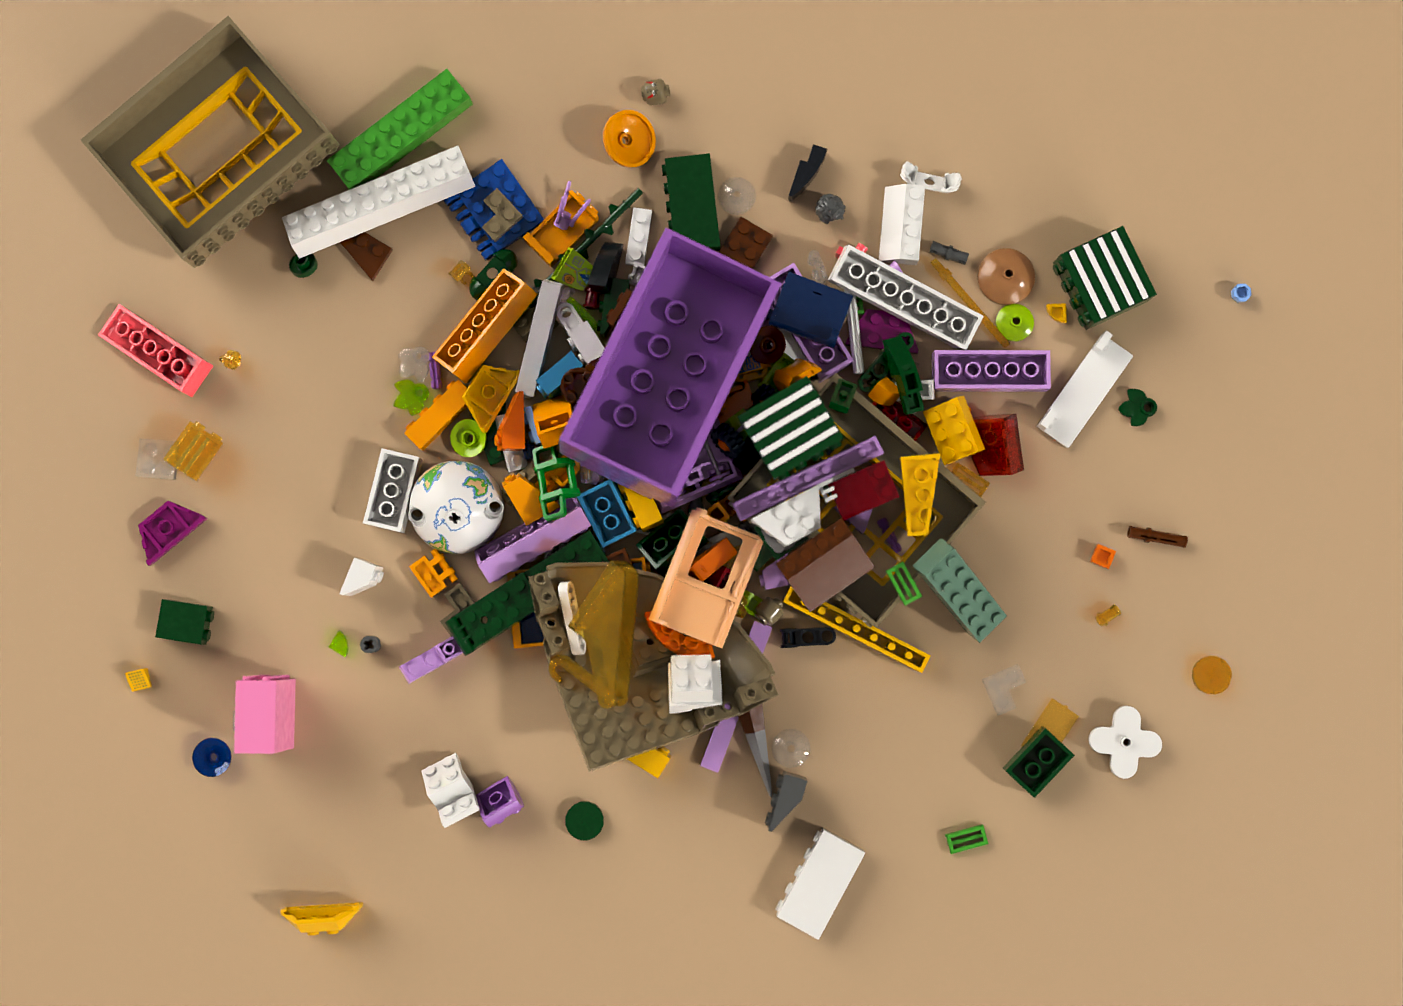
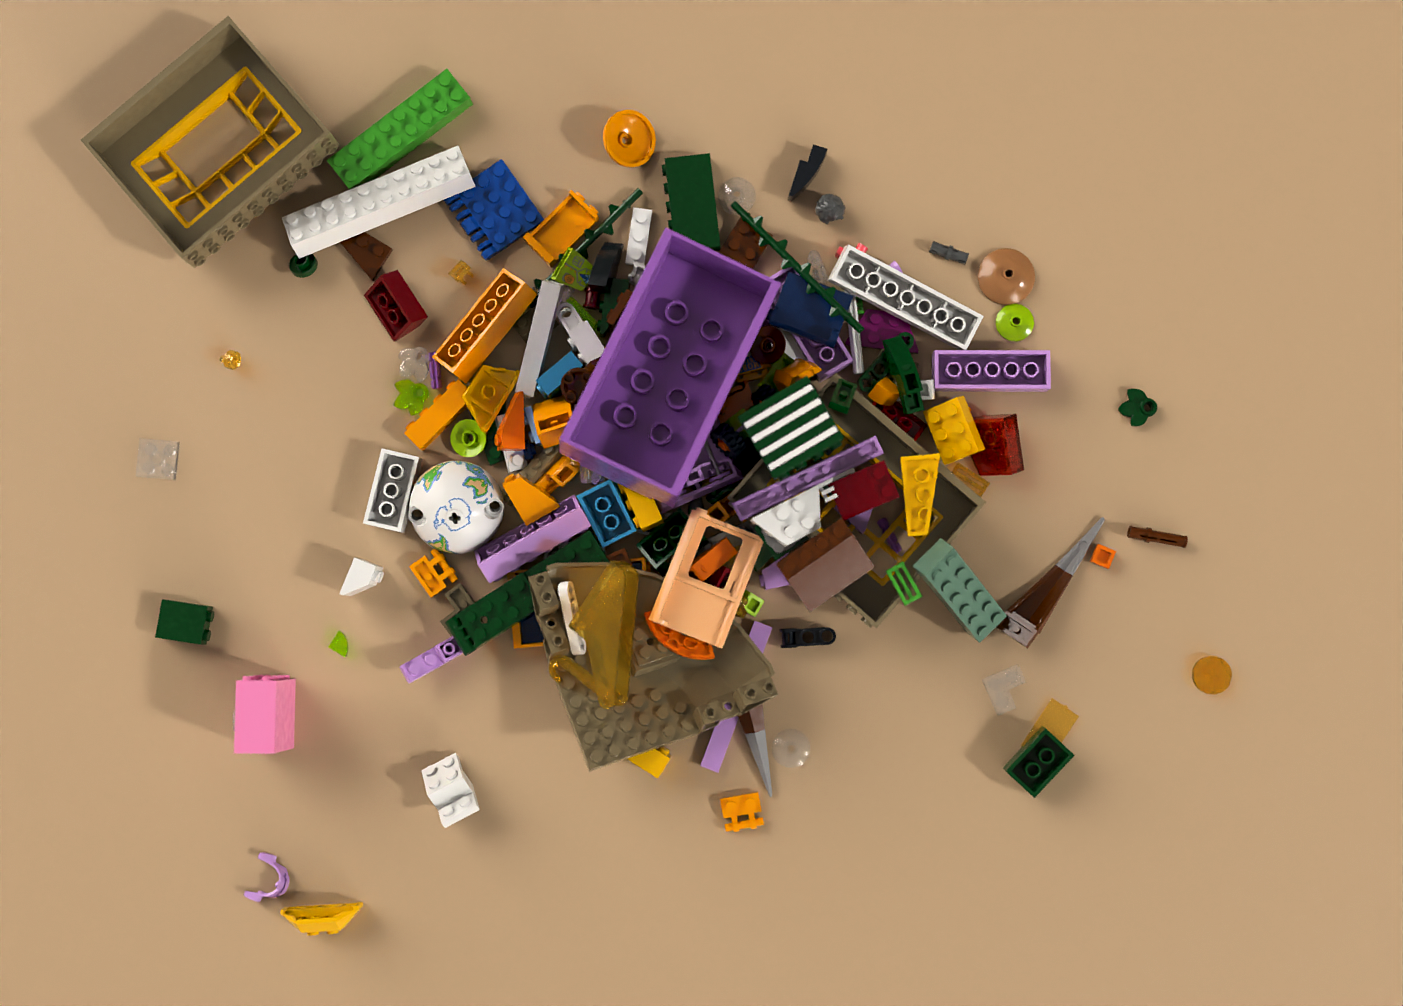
(138, 679): yellow slope -> none
(155, 350): coral slope -> none
(166, 529): magenta wing -> none
(194, 450): clear yellow brick -> none
(203, 761): clear blue dish -> none
(281, 885): none -> lavender helmet
(364, 645): dark grey bush -> none
(395, 305): none -> dark red slope
(499, 802): medium lavender brick -> none
(501, 259): dark green piece -> none
(505, 215): dark tan plate -> none
(560, 494): green bar -> none
(563, 218): lavender plant -> none
(584, 820): dark green tile -> none
(655, 92): dark tan head -> none
(693, 683): white piece -> none
(741, 805): none -> light orange plate
(769, 611): dark tan head -> none
(789, 795): dark grey slope -> none
(803, 270): none -> dark green plant
(819, 883): white brick -> none
(861, 632): yellow brick -> none
(902, 224): white slope -> none
(945, 184): white piece -> none
(945, 274): clear yellow bar -> none
(965, 831): bright green tile -> none
(1031, 611): none -> reddish brown plate
(1057, 312): yellow tile -> none
(1085, 390): white bracket -> none
(1103, 278): dark green brick -> none
(1108, 615): clear yellow pin -> none
(1110, 741): white plant -> none
(1241, 293): light blue tile -> none

